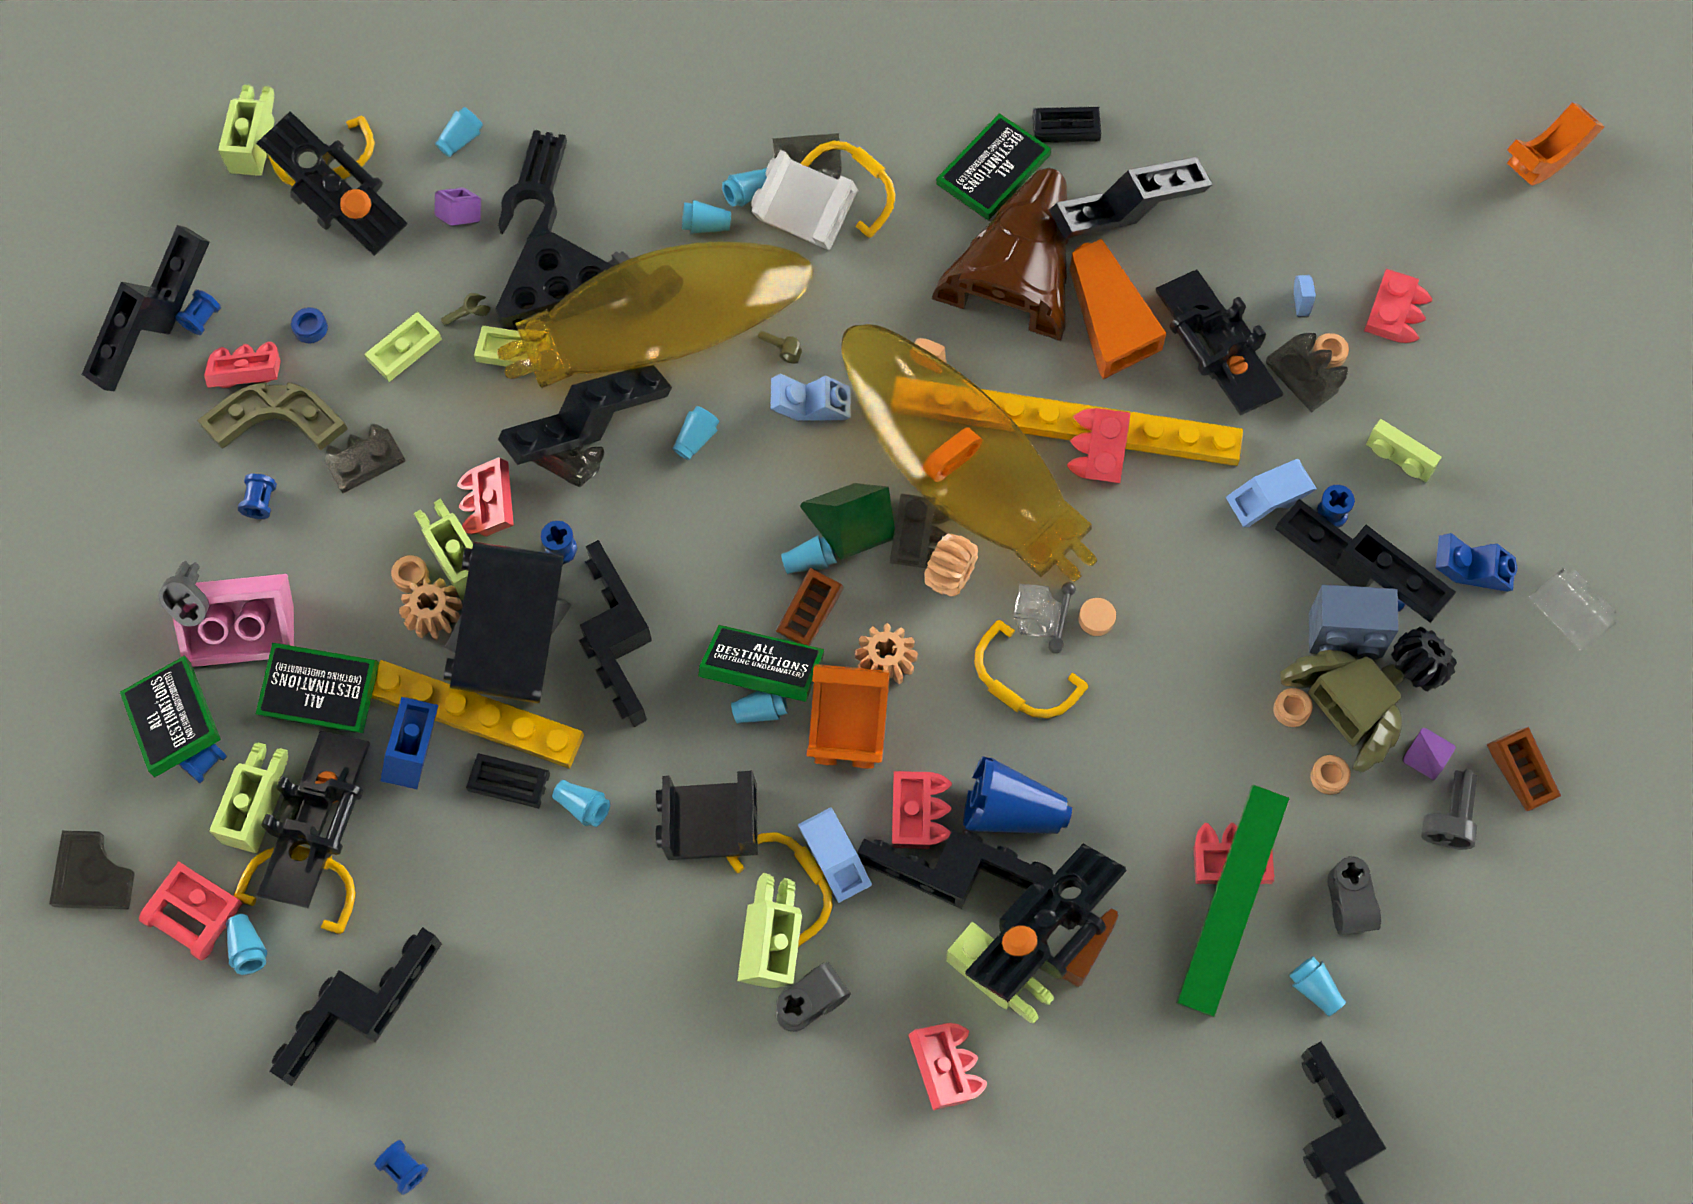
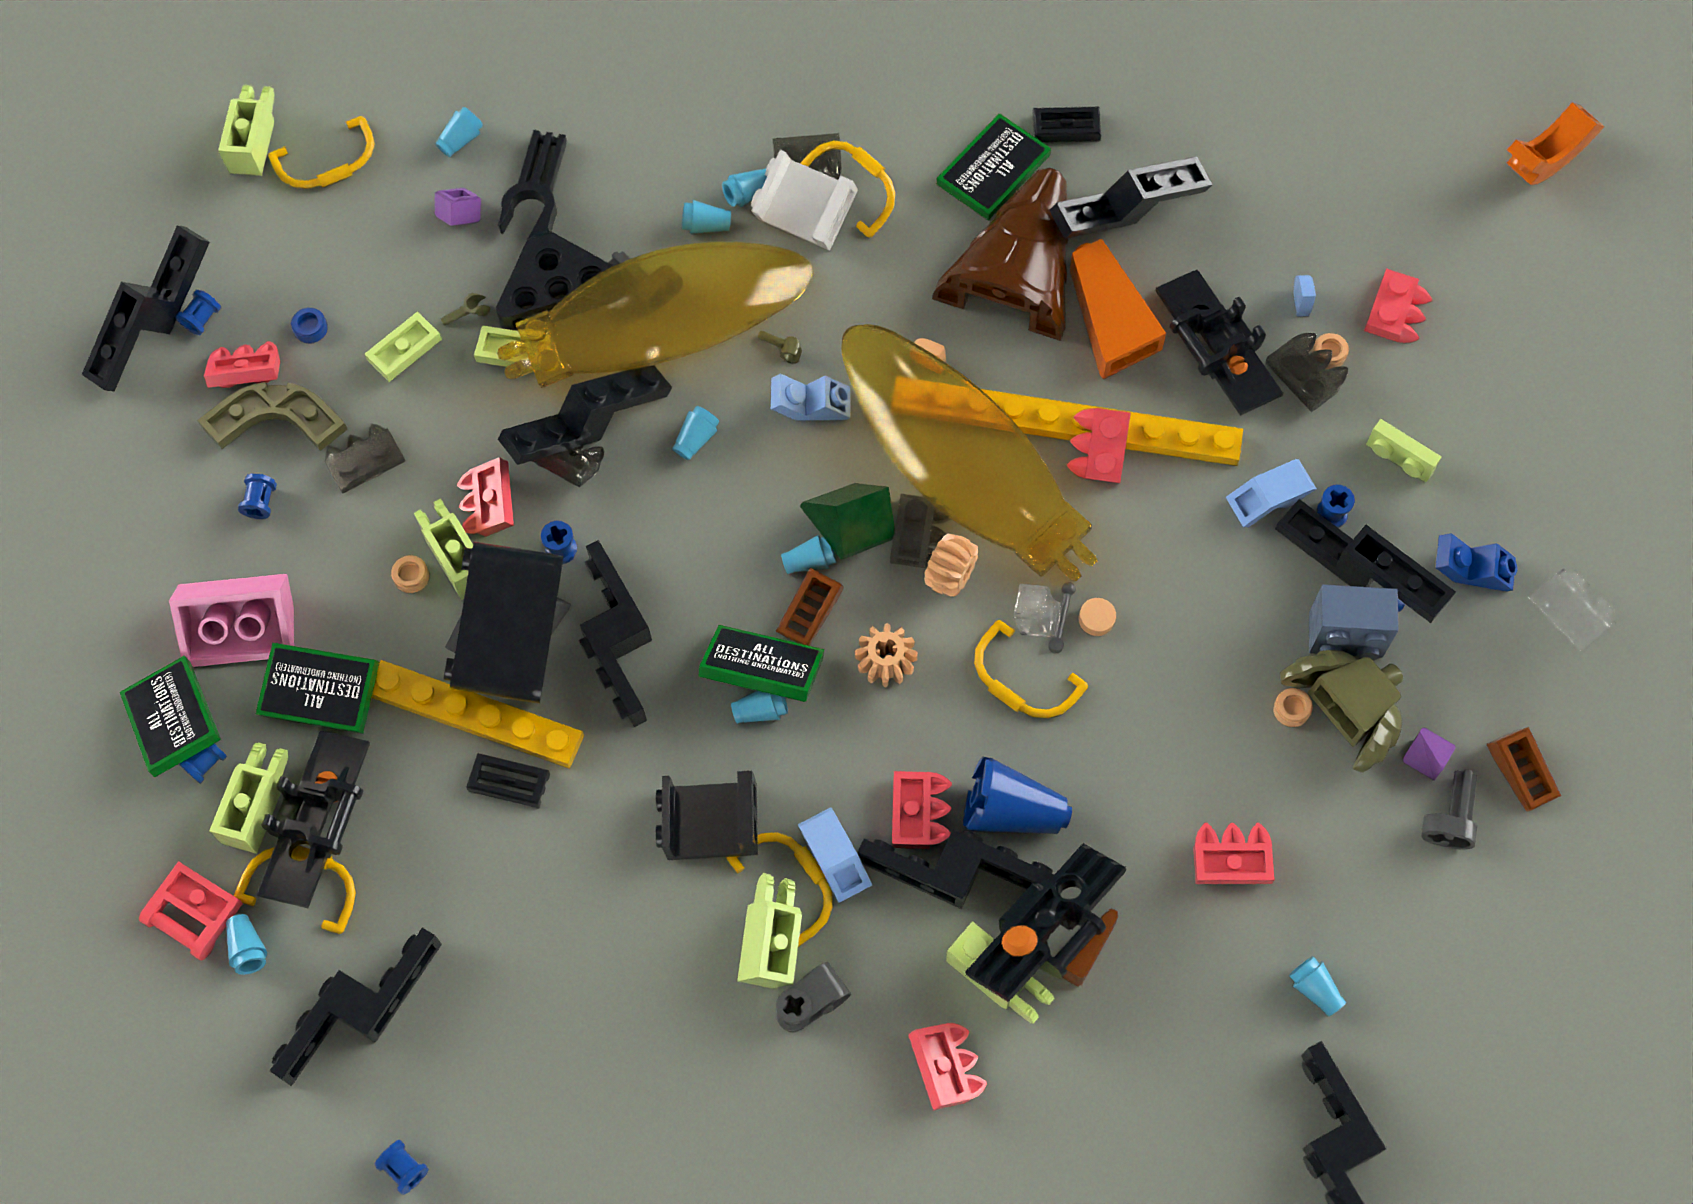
(87, 876): clear smoke tile -> none
(181, 591): dark grey piece -> none
(325, 192): black piece -> none
(408, 743): blue slope -> none
(418, 615): light nougat gear -> none
(583, 803): medium azure cone -> none
(848, 715): orange panel -> none
(952, 454): orange beam -> none
(1232, 901): green tile -> none
(1330, 774): light nougat tile -> none
(1353, 903): dark grey piece -> none
(1424, 658): black gear -> none

